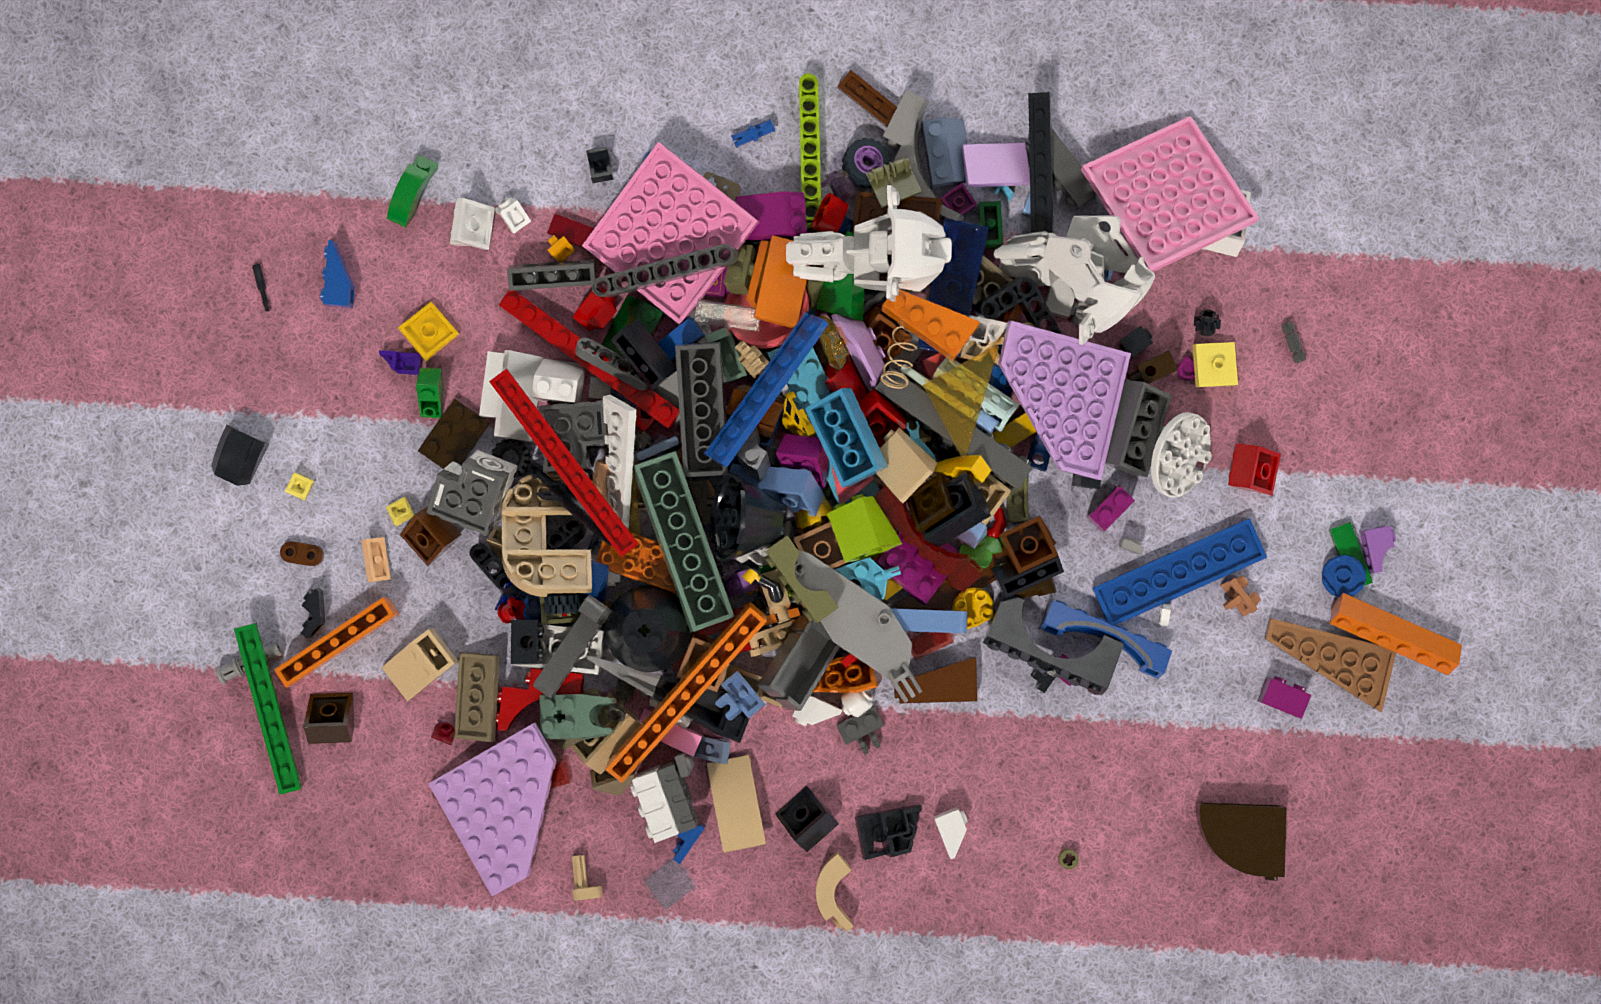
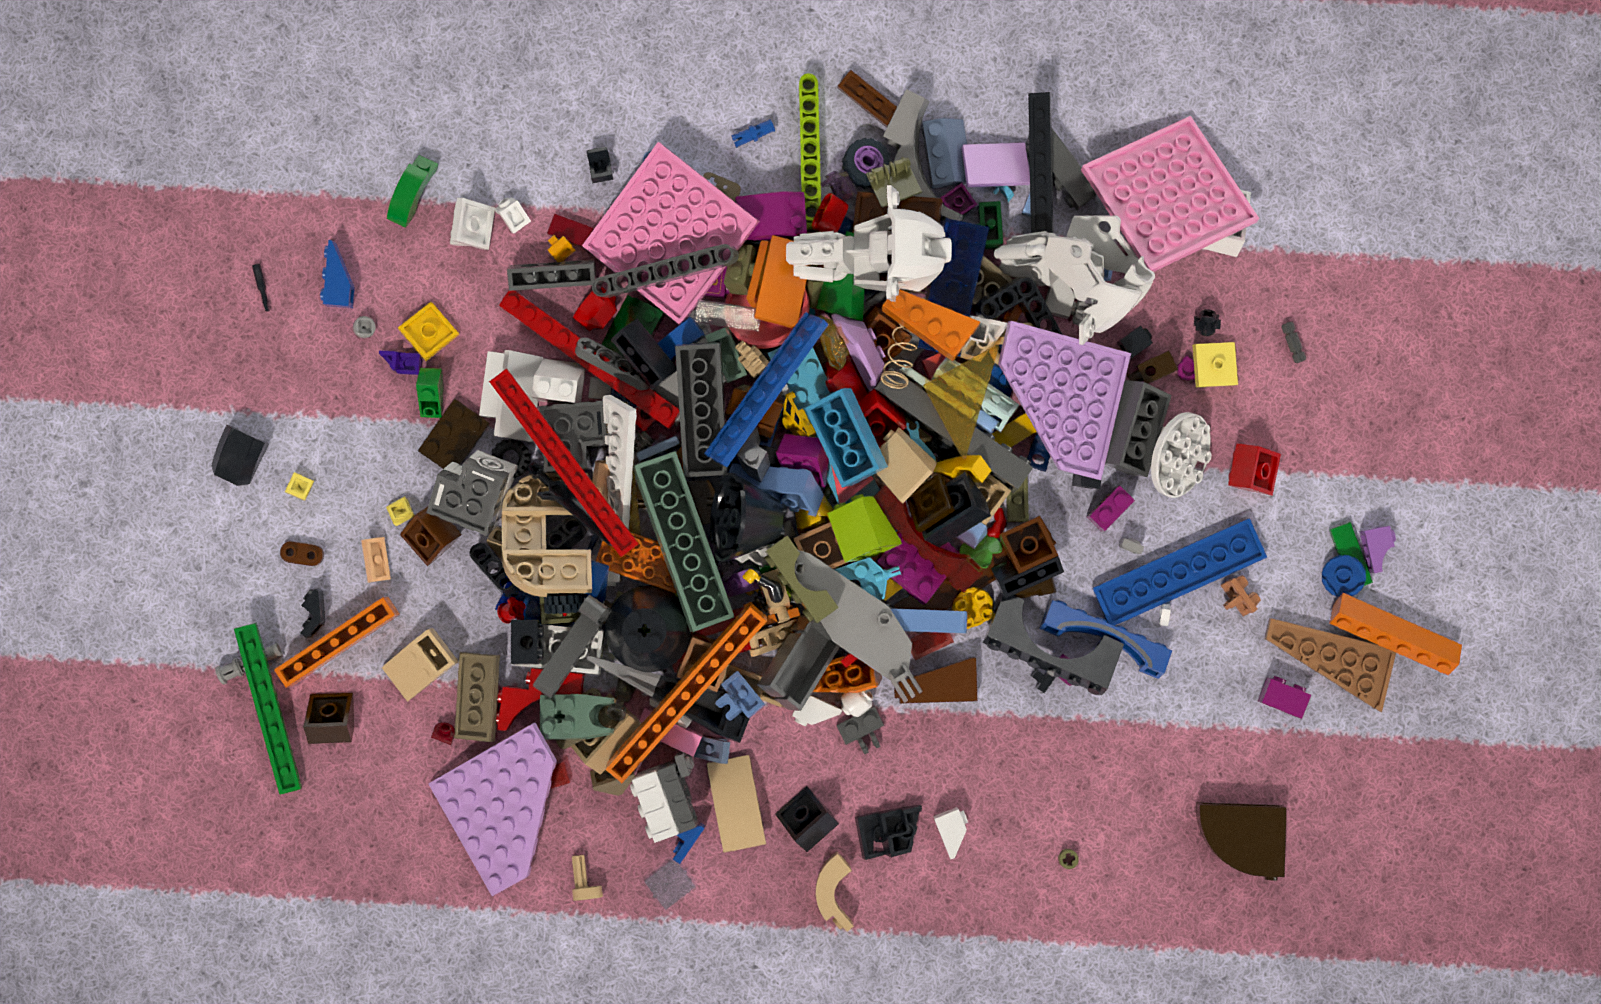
(364, 327): none -> light grey tile

